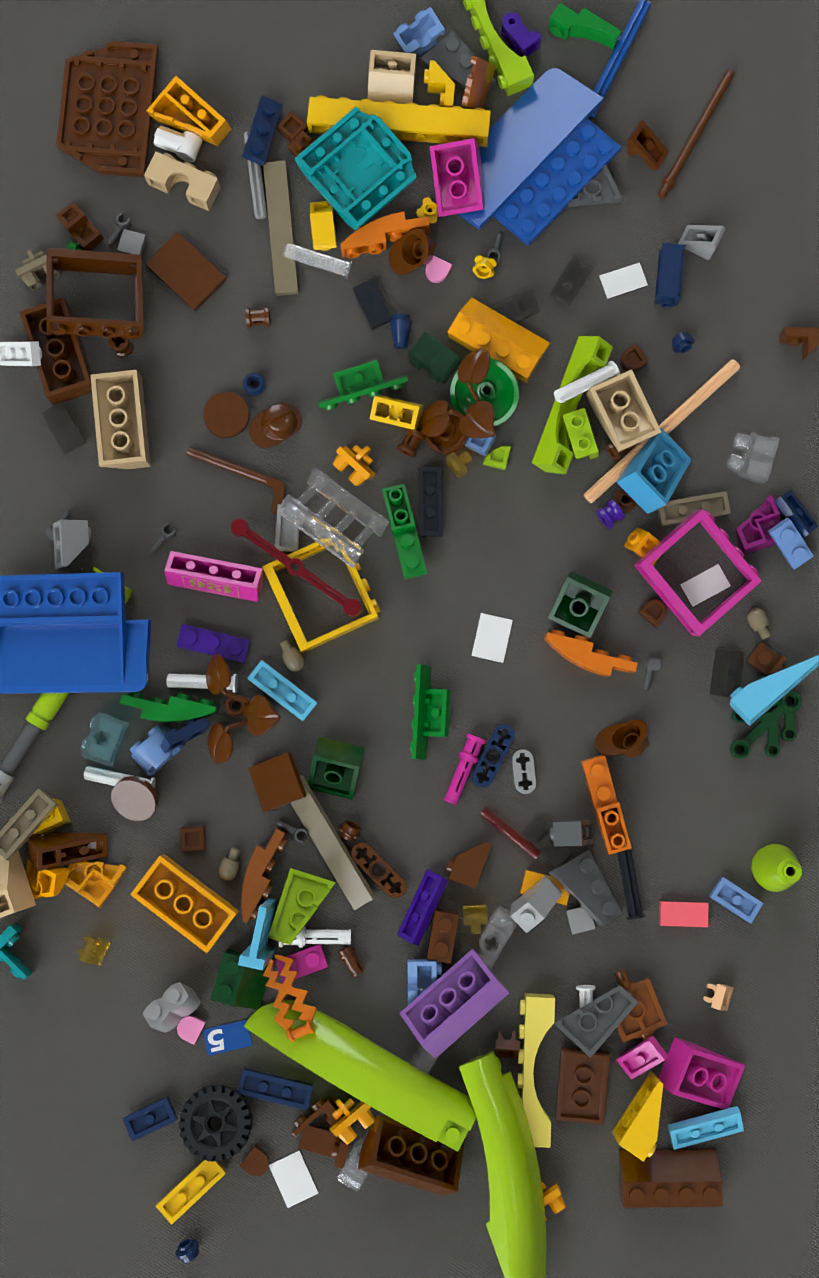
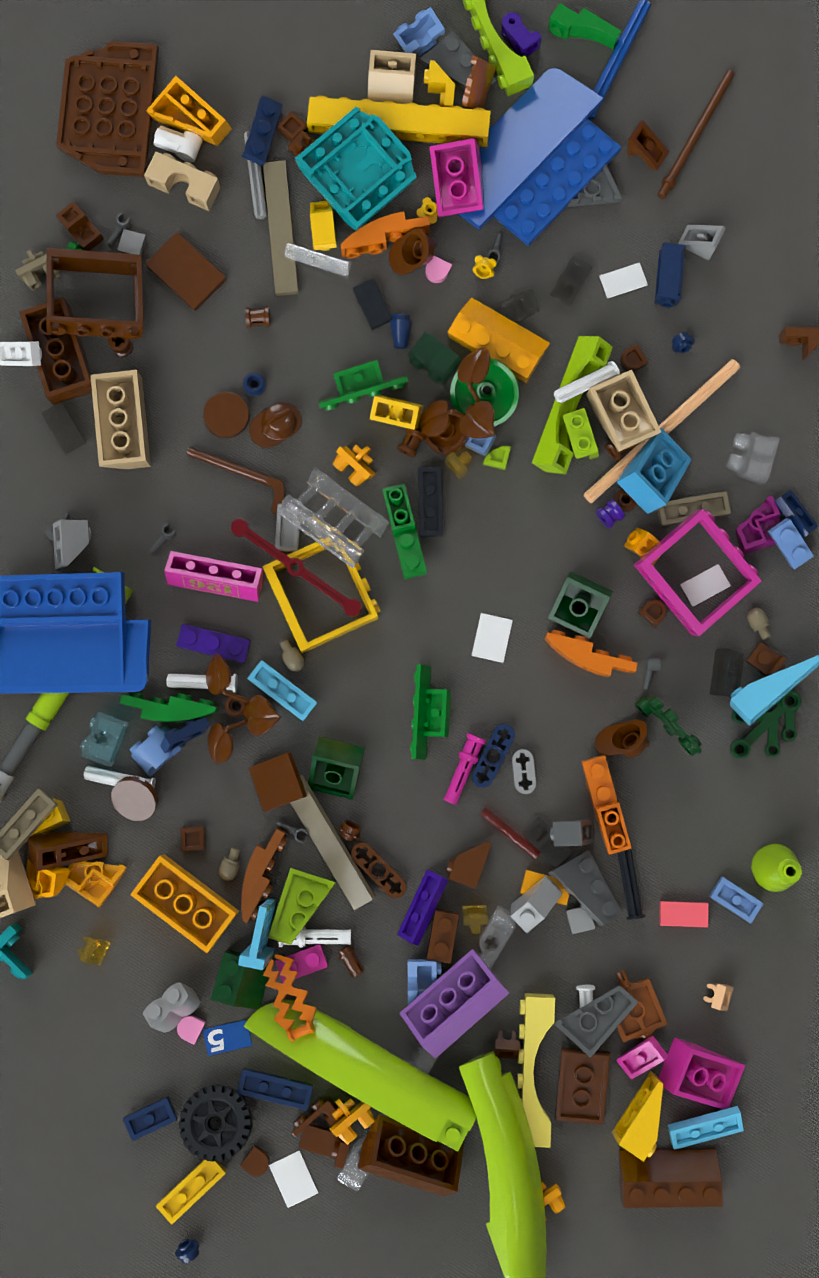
(653, 706): none -> dark green plant

